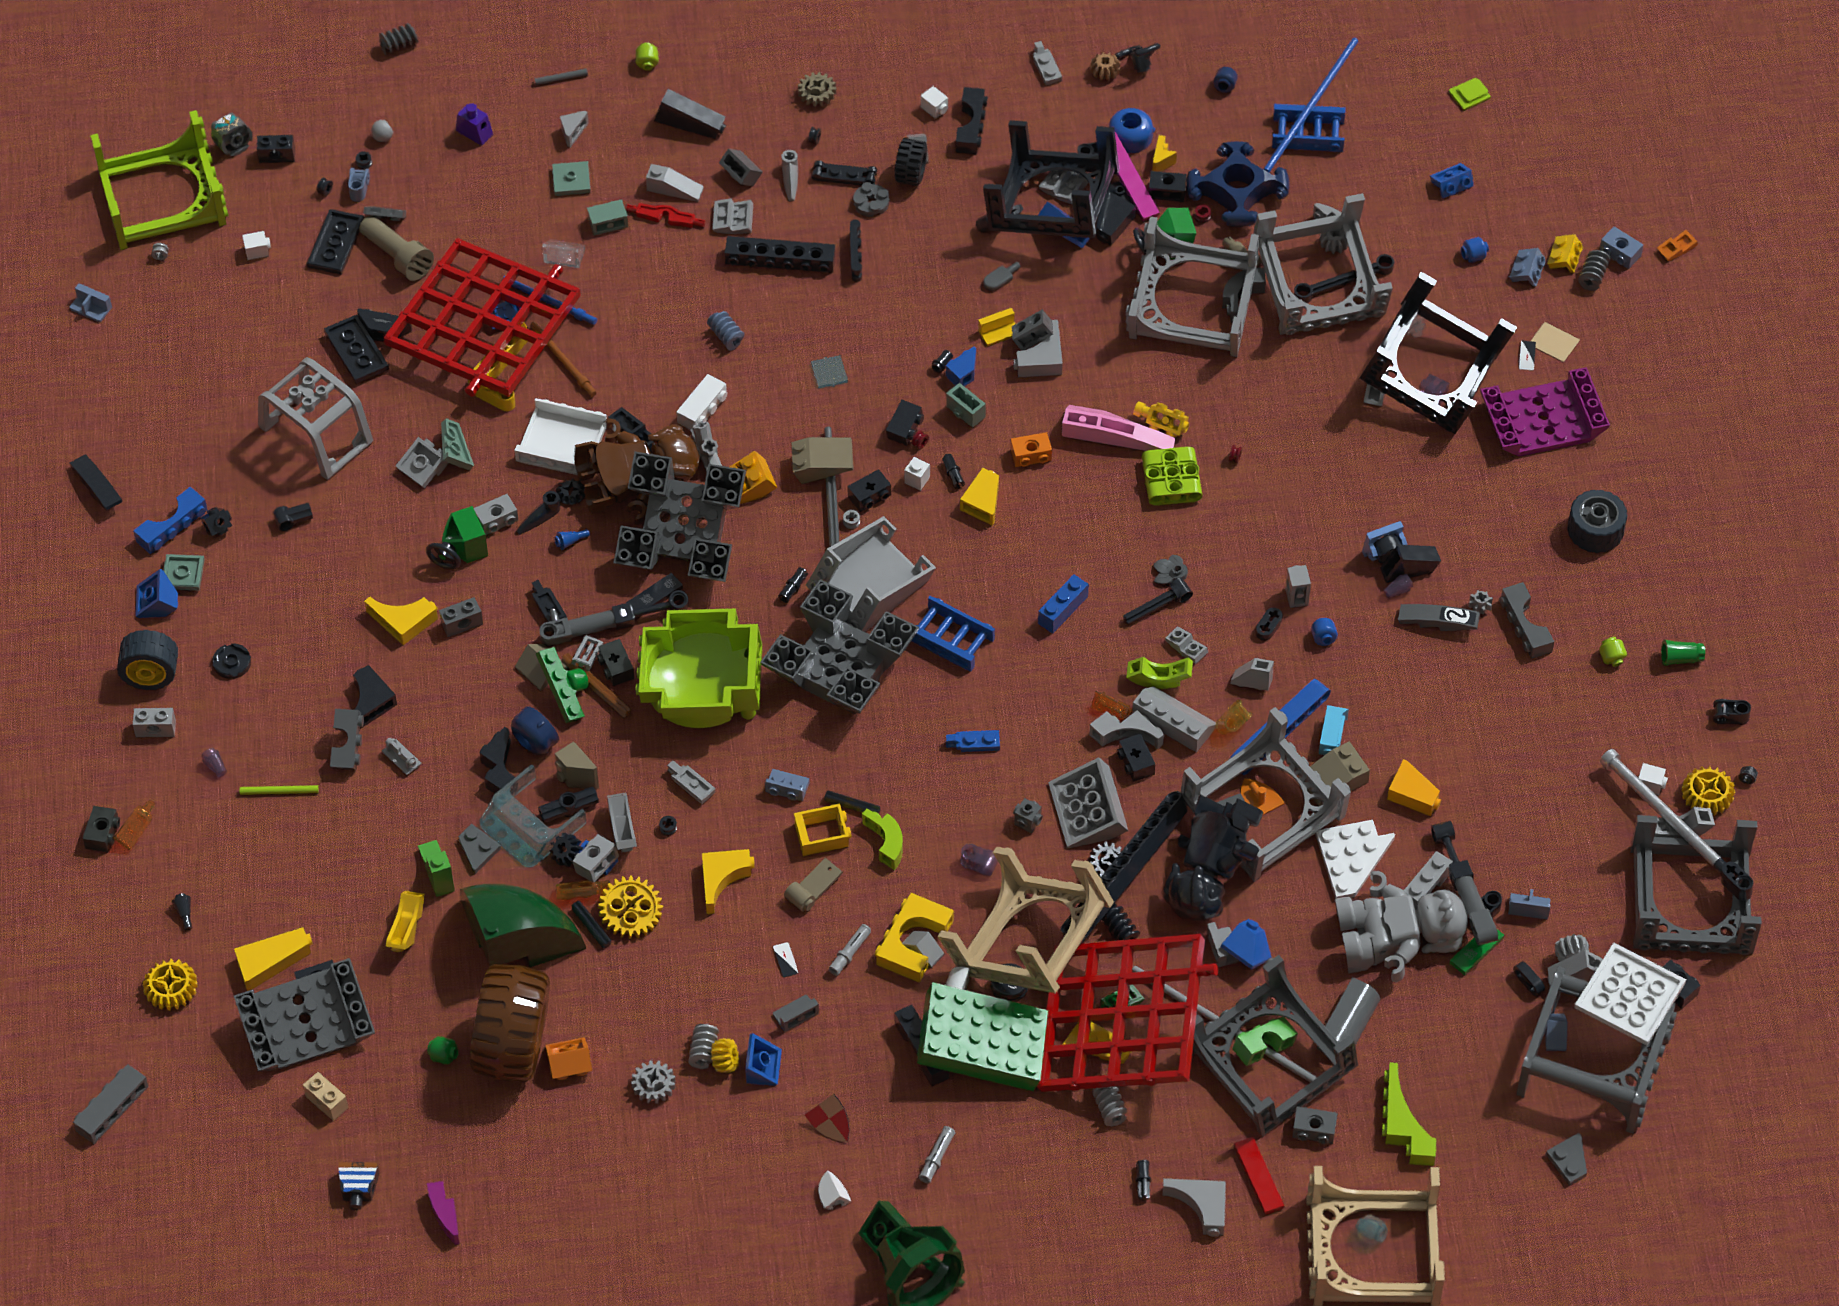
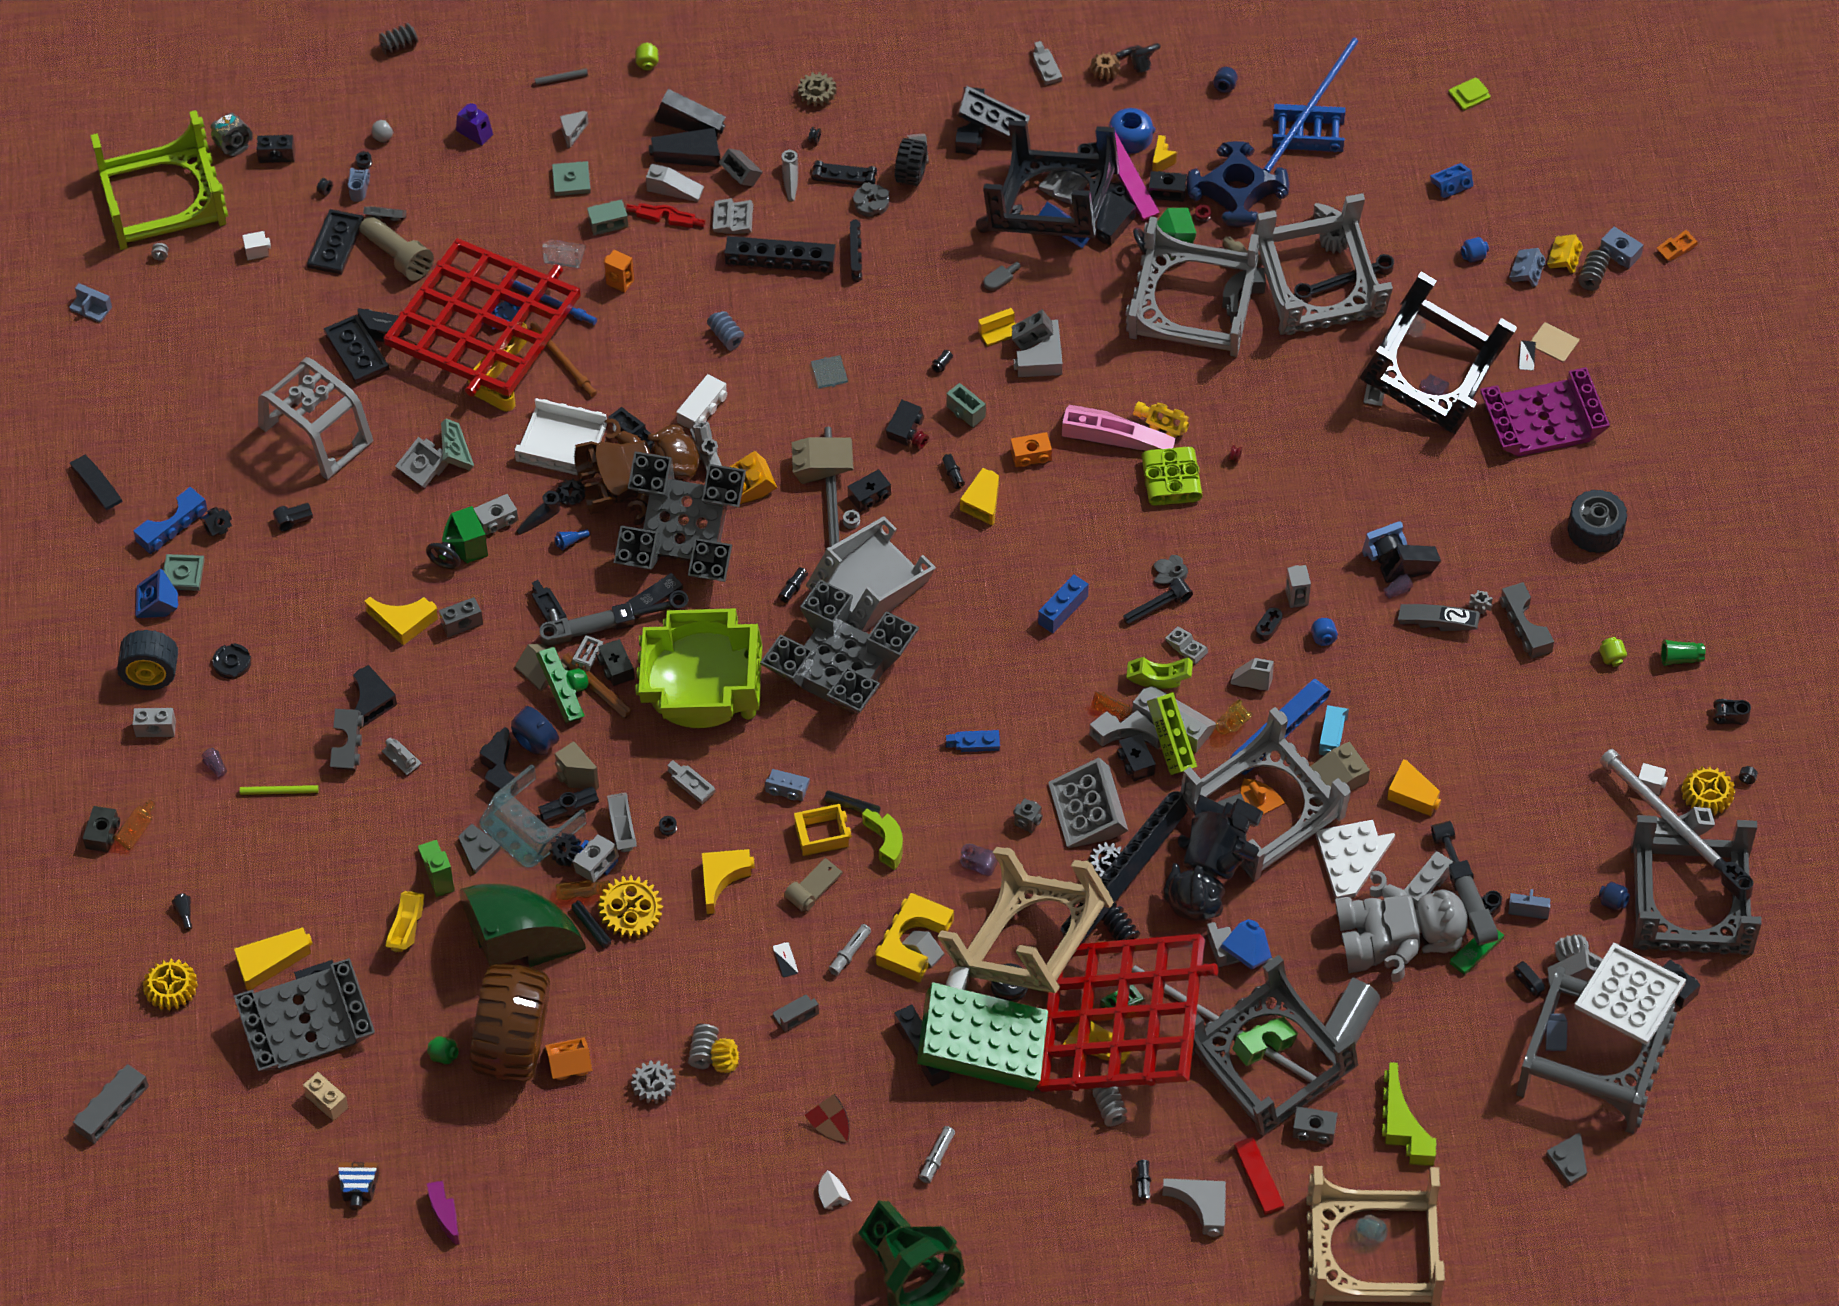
(619, 270): none -> orange brick
(687, 148): none -> black slope
(762, 1062): blue slope -> none
(917, 473): white brick -> none
(934, 102): white brick -> none
(946, 649): blue fence -> none
(962, 368): blue slope -> none
(988, 112): none -> plate
(1171, 733): none -> lime brick
(1614, 896): none -> dark blue head

